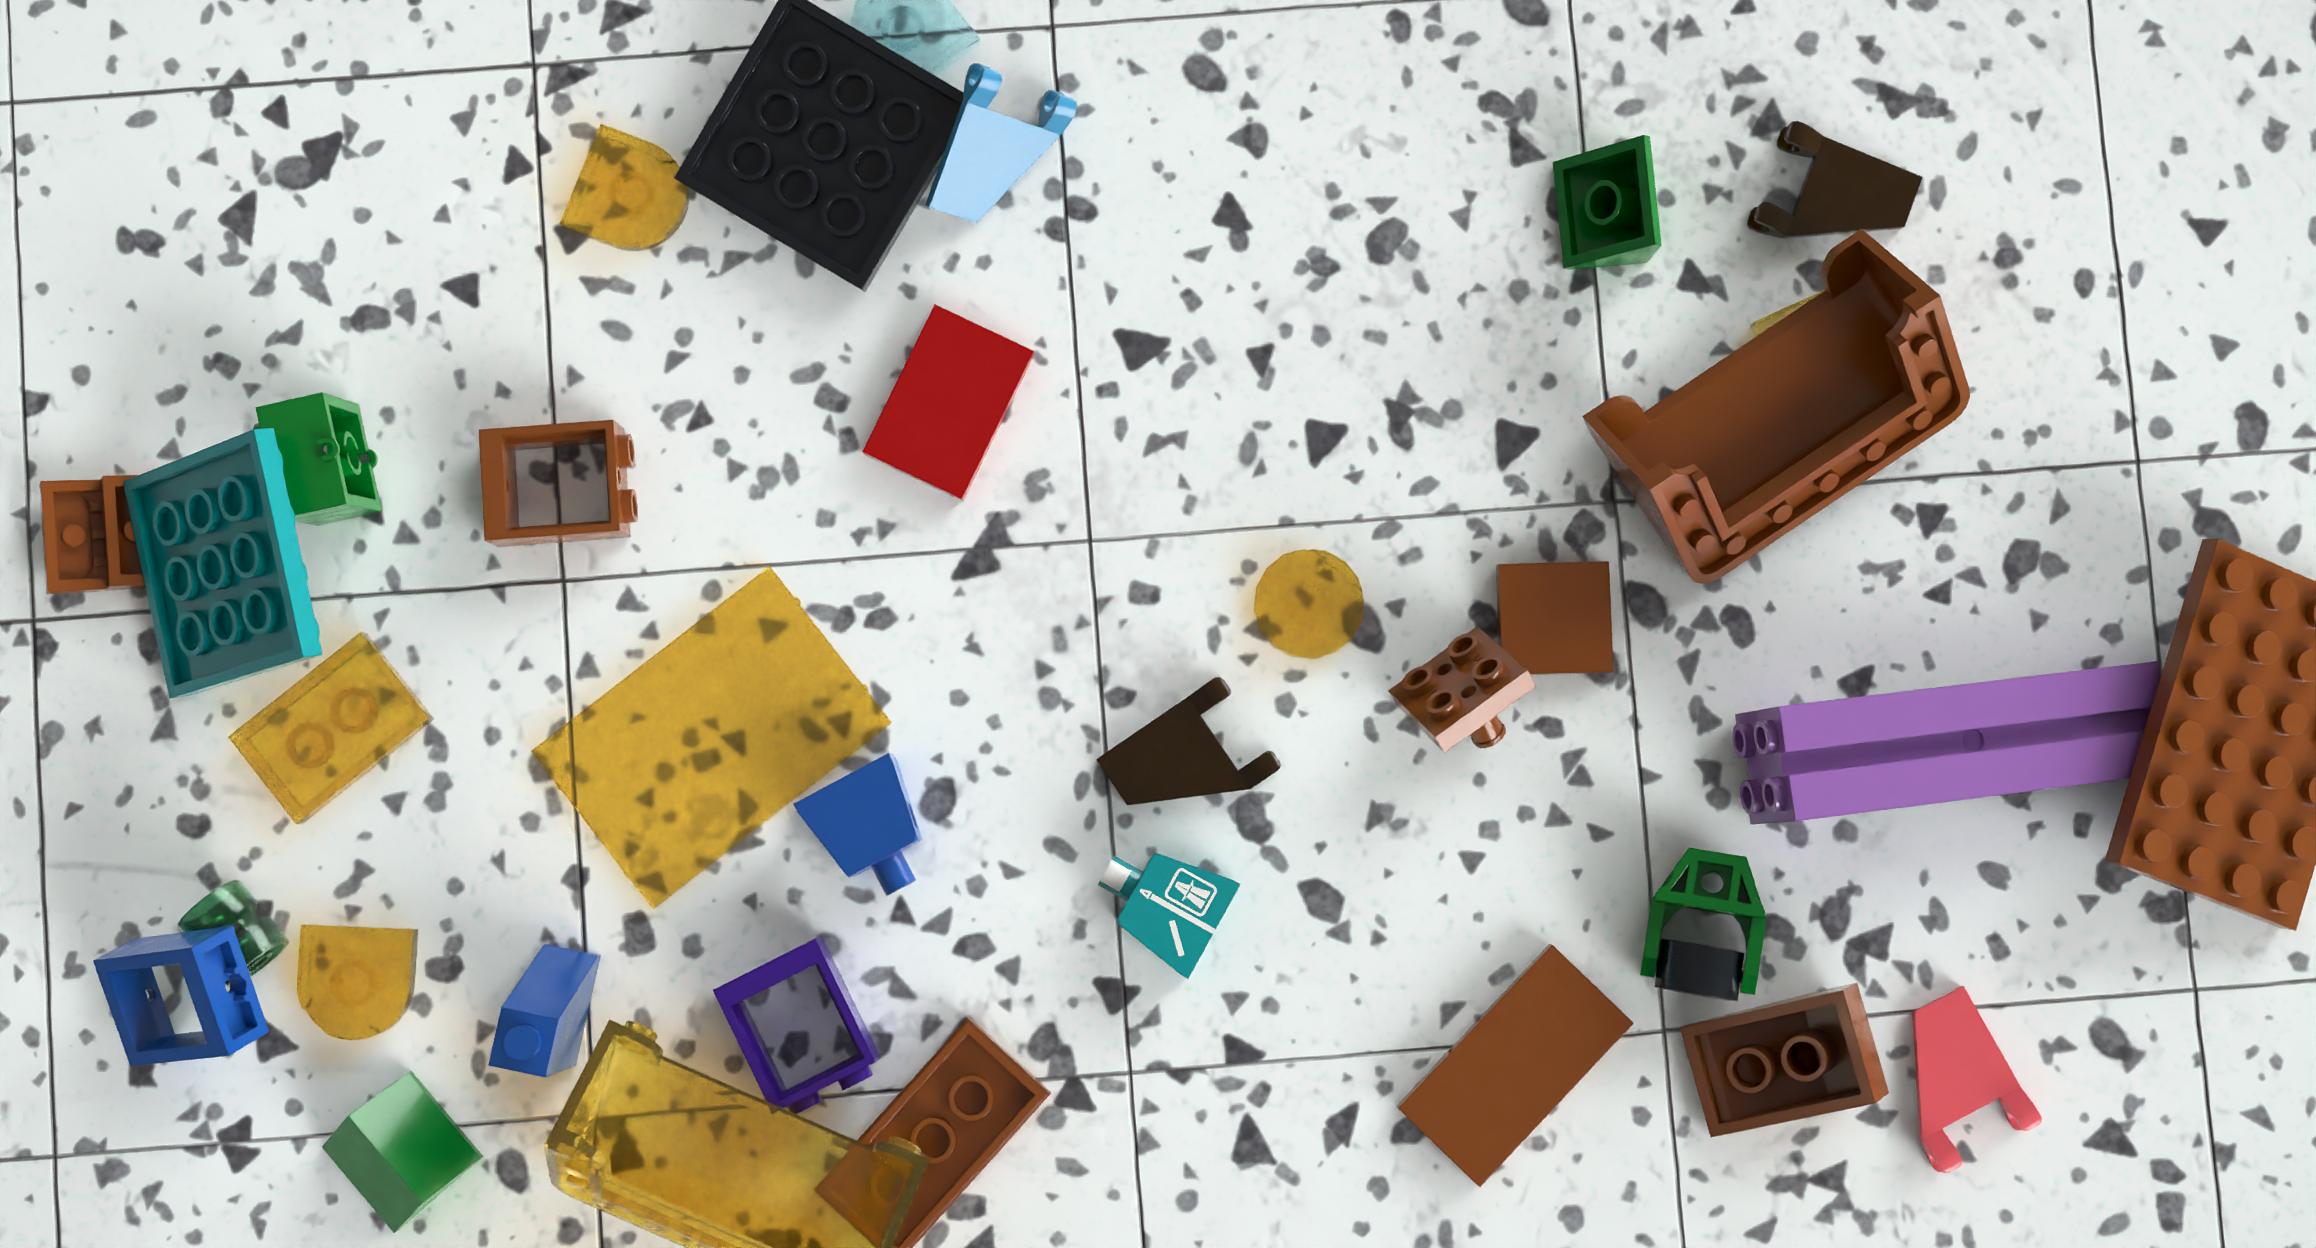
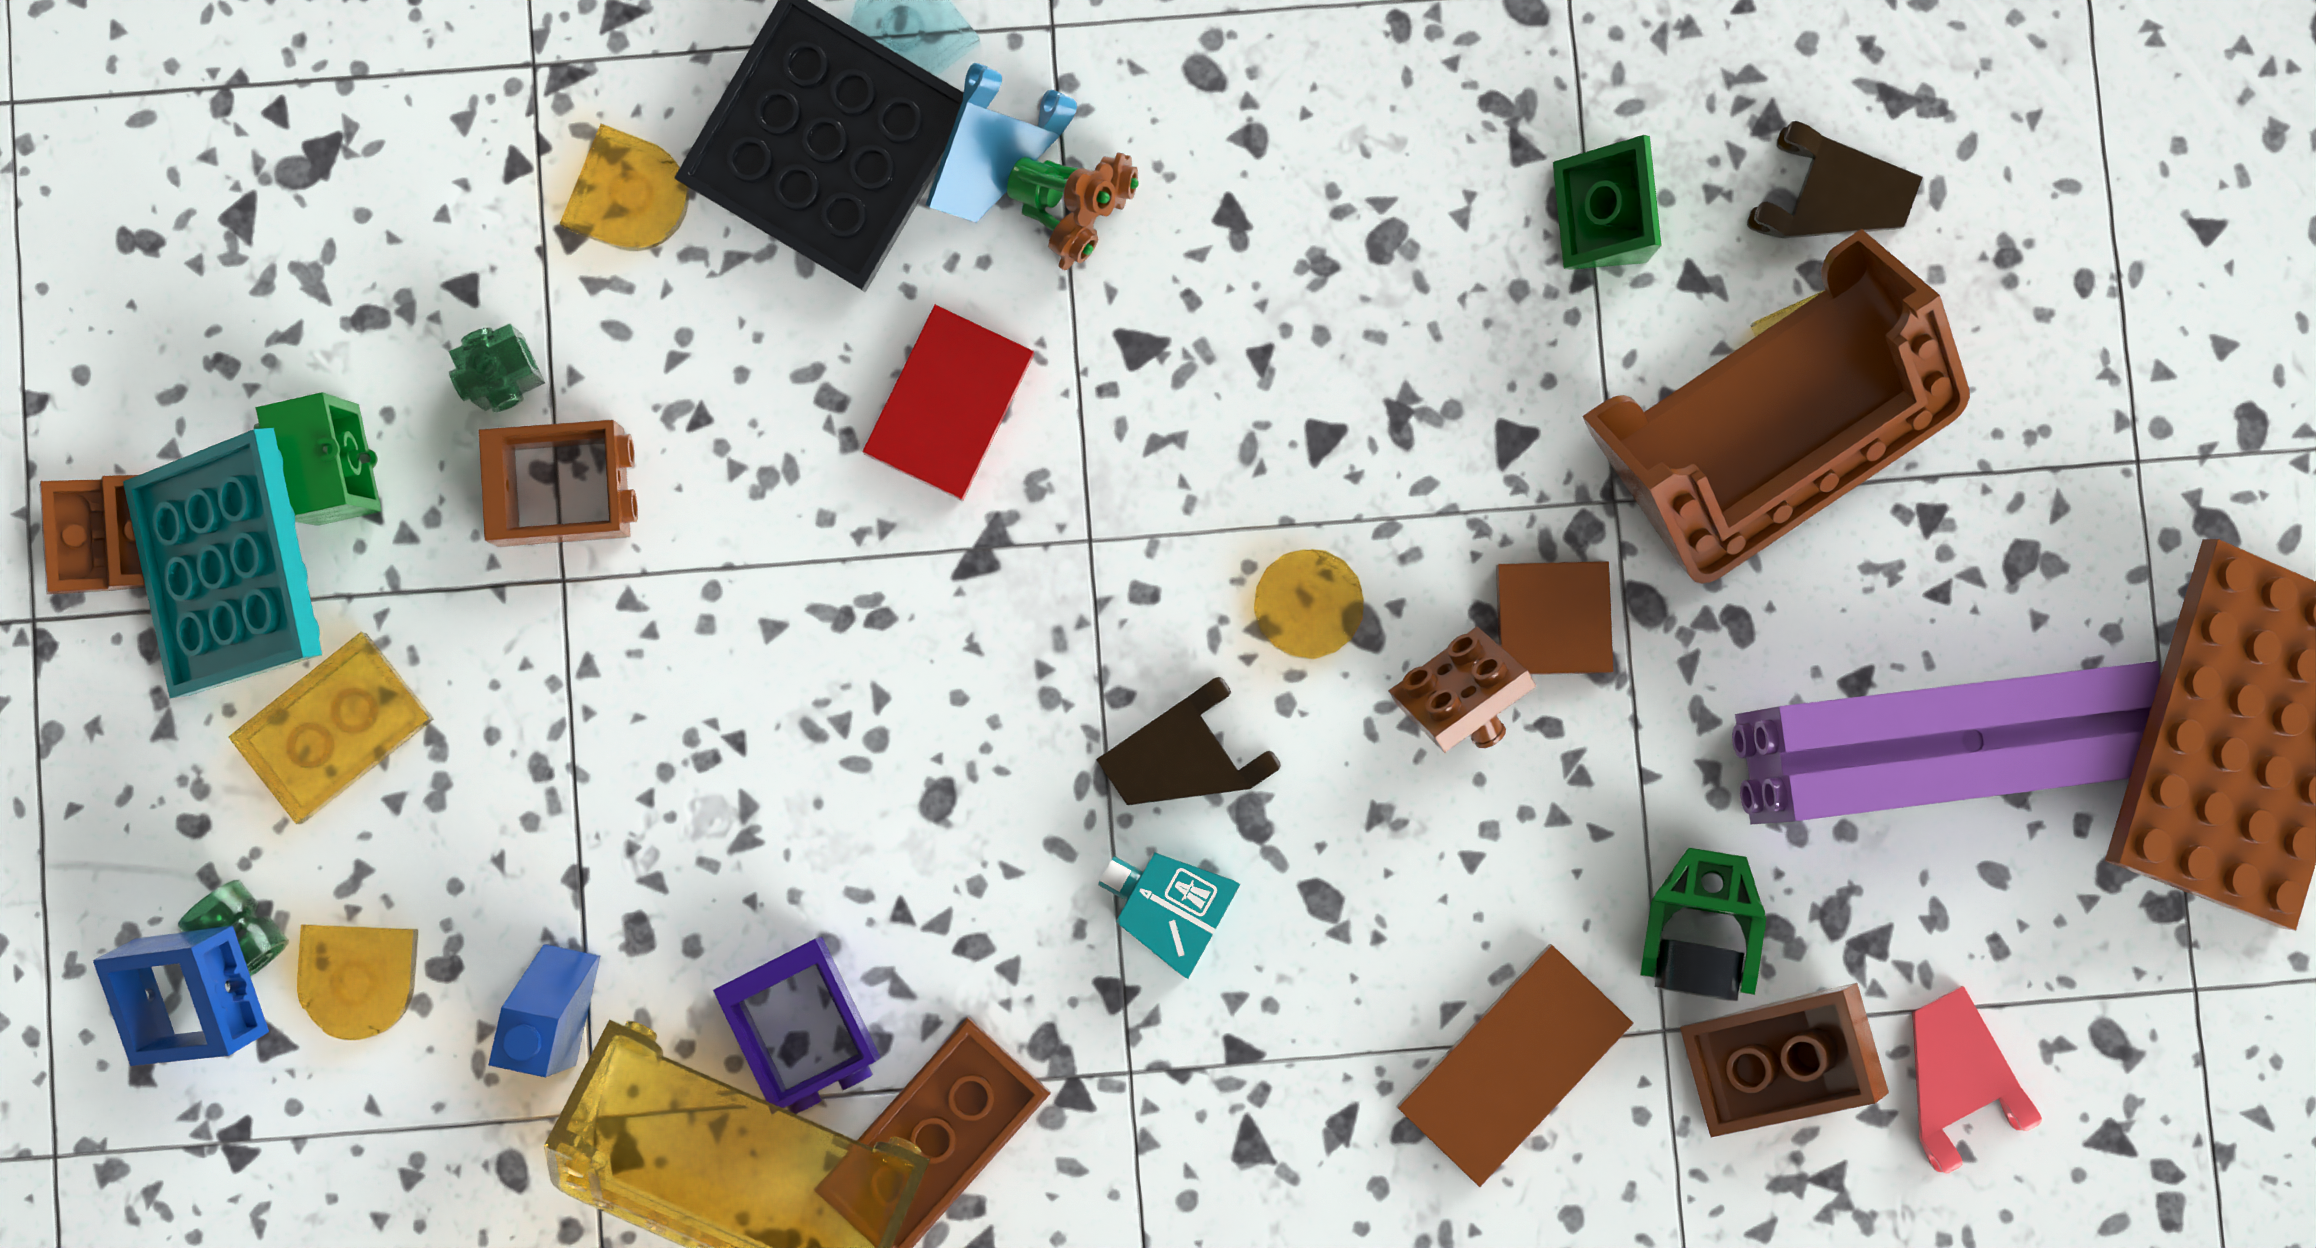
(401, 1150): green slope -> none
(494, 368): none -> clear green brick
(711, 737): clear yellow piece -> none
(866, 822): blue torso -> none
(1085, 195): none -> dark orange plant

